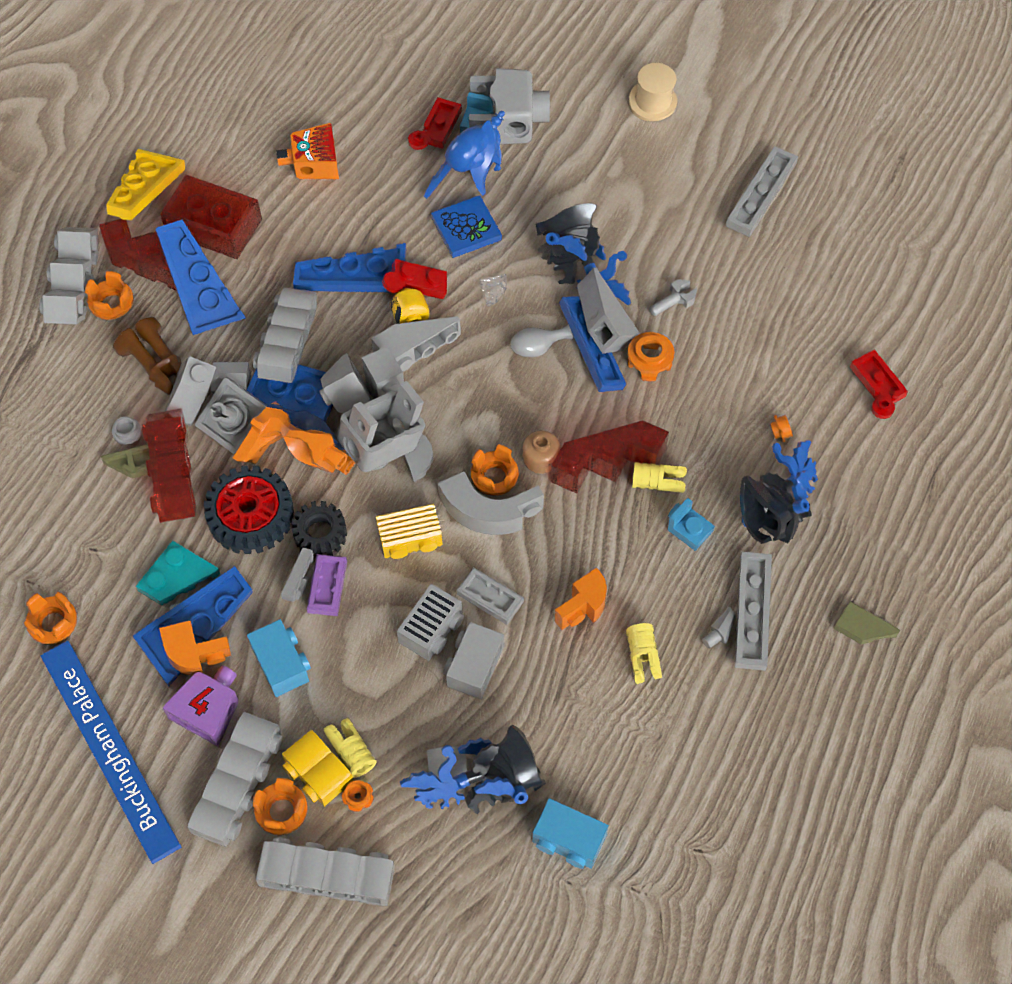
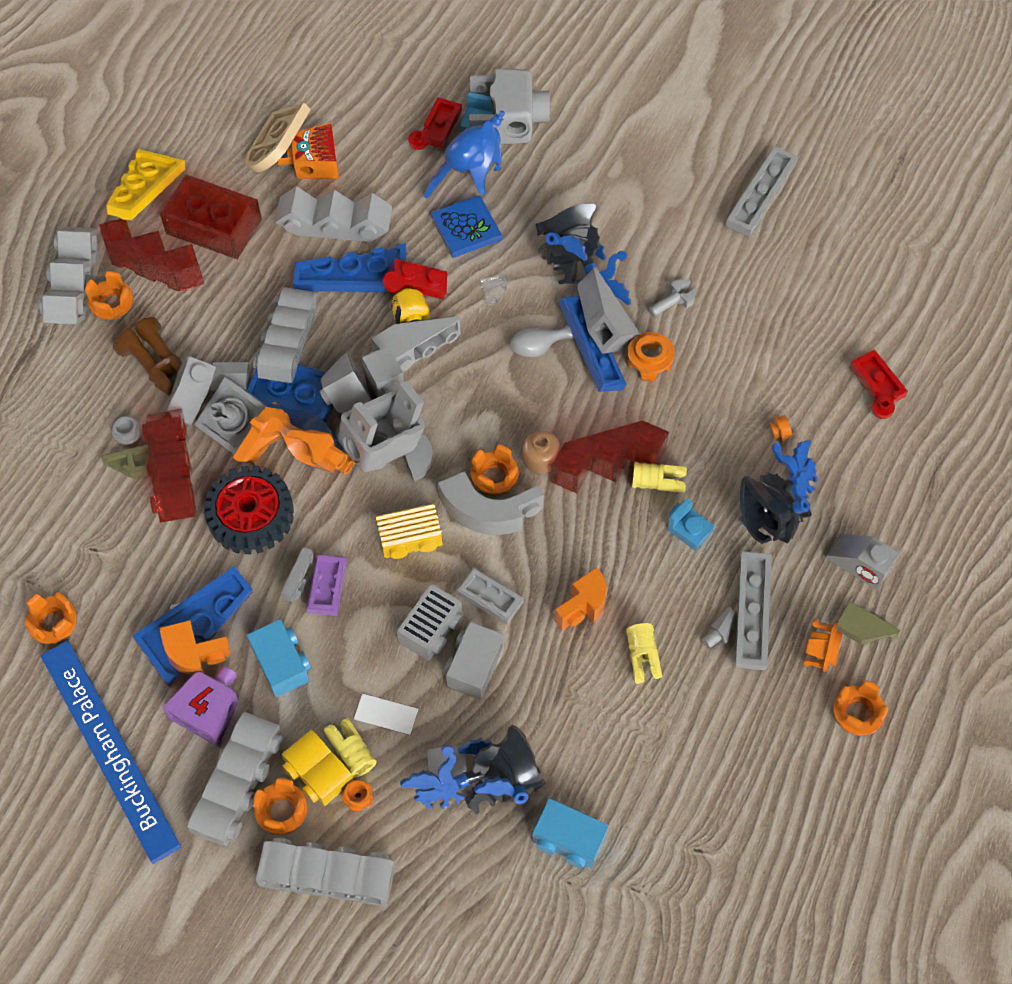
(174, 574): teal wing -> none
(199, 288): blue wing -> none
(275, 137): none -> tan tile
(319, 514): black tyre -> none
(333, 216): none -> light grey brick
(386, 714): none -> white sticker
(654, 94): tan piece -> none
(823, 645): none -> orange piece
(864, 558): none -> light grey slope
(869, 696): none -> orange piece

